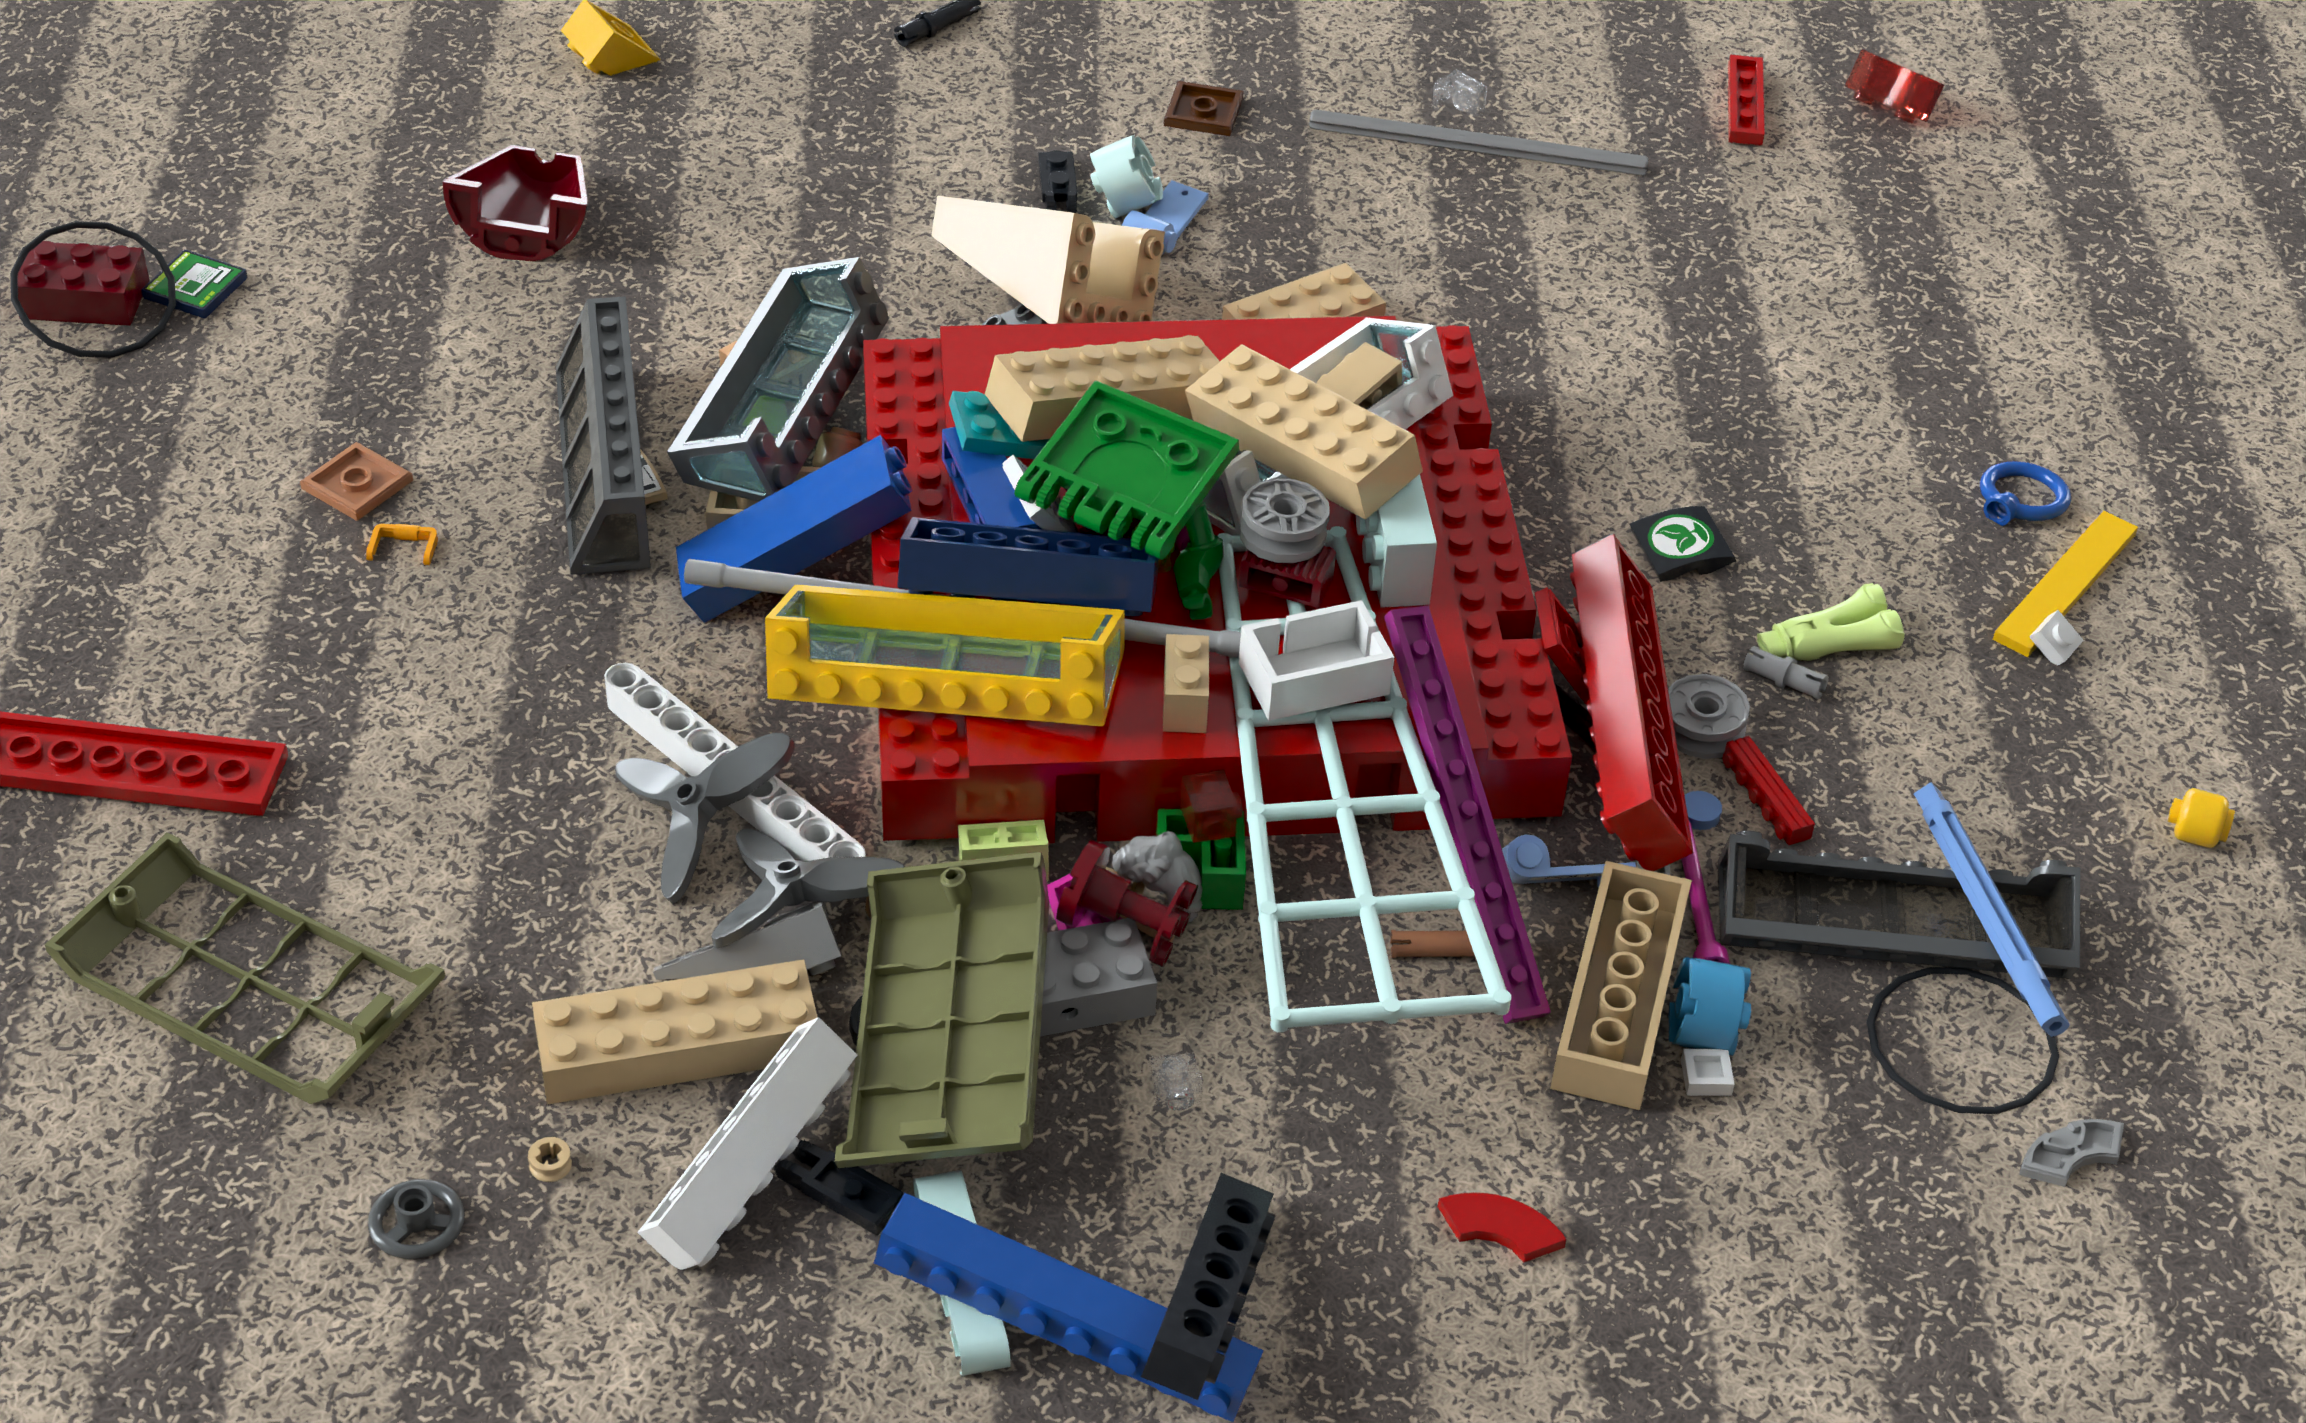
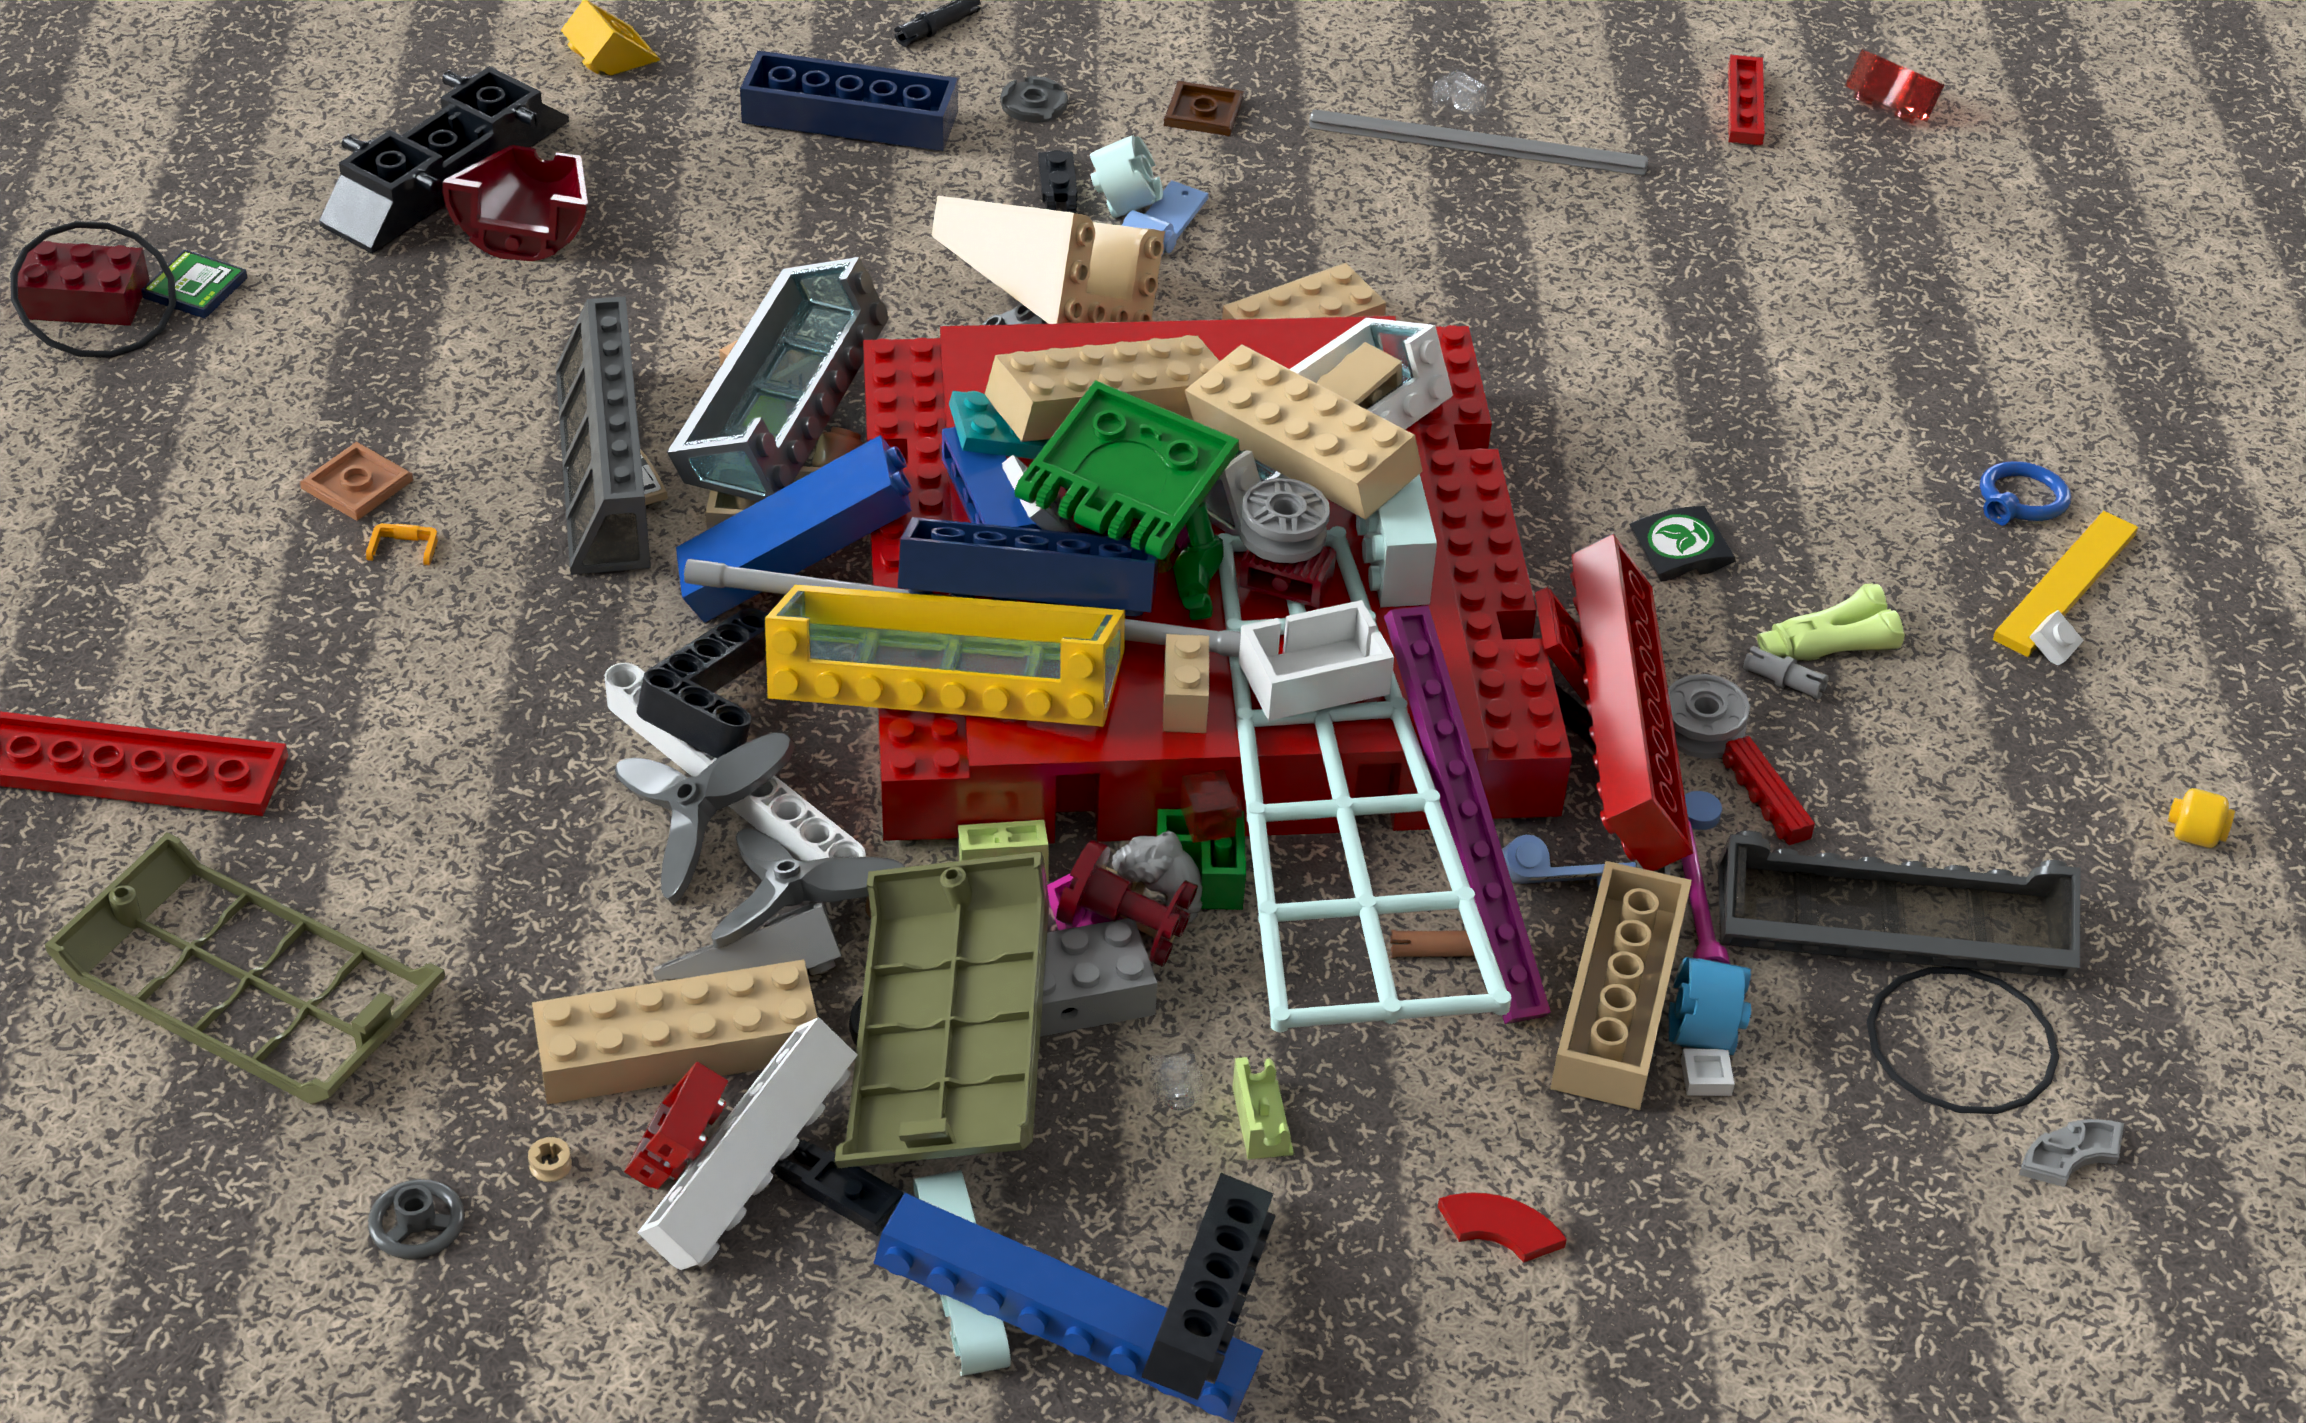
(400, 177): none -> black piece
(678, 1127): none -> red piece
(681, 688): none -> black beam
(849, 100): none -> dark blue brick
(1044, 106): none -> dark grey tile
(1261, 1111): none -> yellowish green hinge
(1991, 910): medium blue piece -> none

